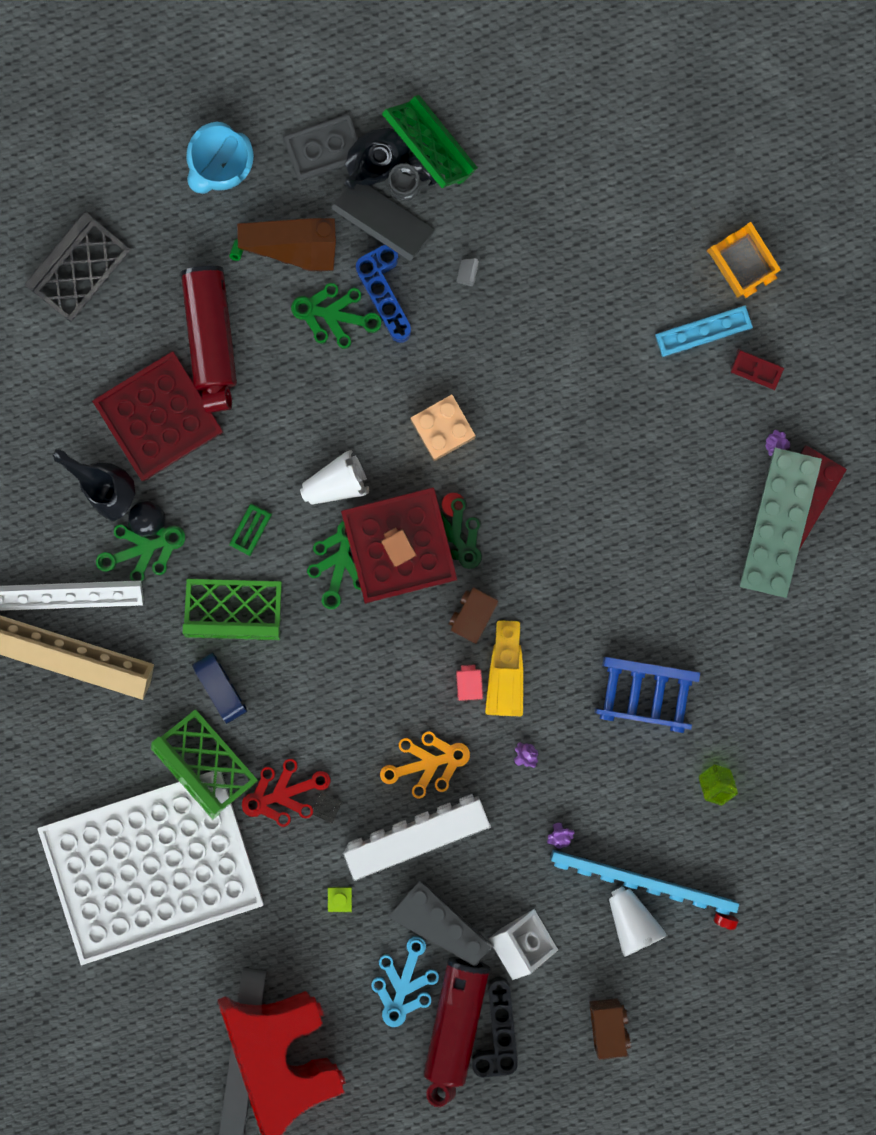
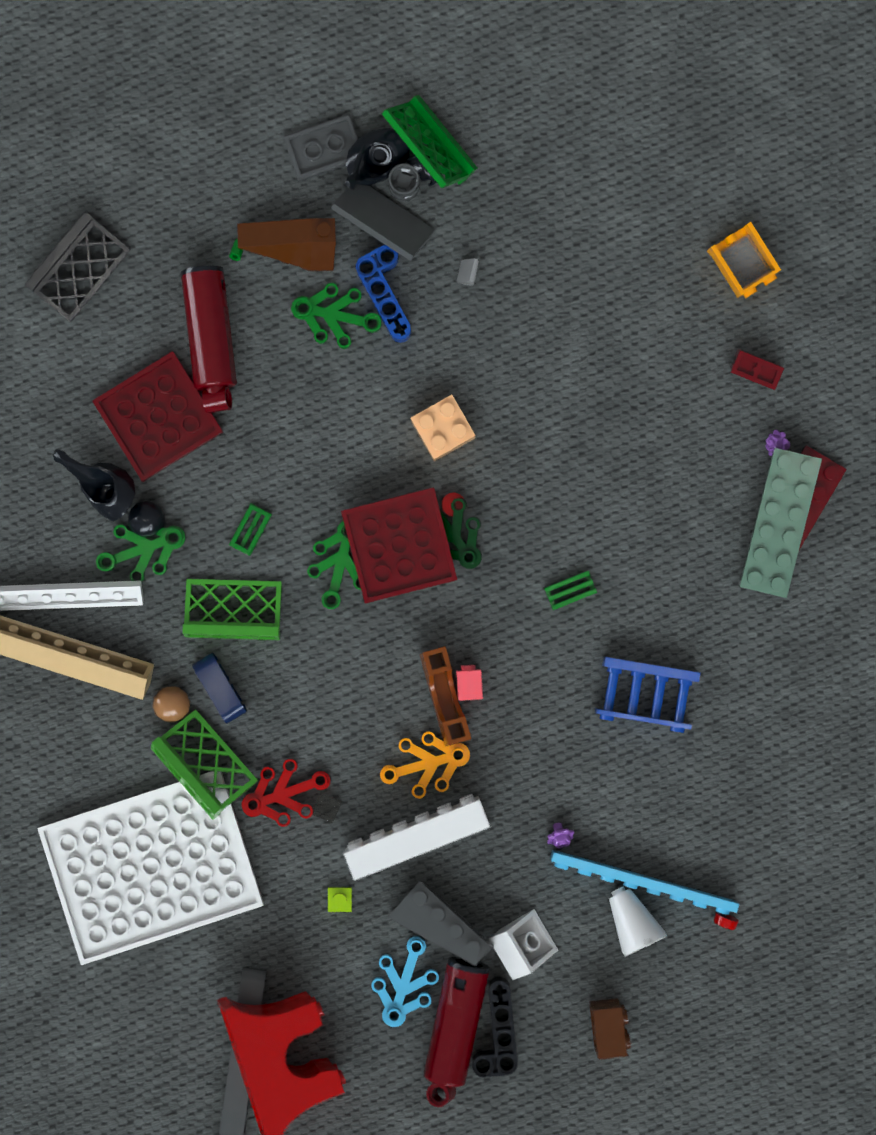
(171, 704): none -> medium nougat hair
(213, 146): medium azure piece -> none
(336, 481): white cone -> none
(398, 546): nougat brick -> none
(443, 695): none -> dark orange arch
(474, 615): reddish brown brick -> none
(506, 672): yellow piece -> none
(526, 755): medium lavender plant -> none
(551, 598): none -> green tile
(703, 331): medium azure tile -> none
(718, 785): clear neon green panel -> none

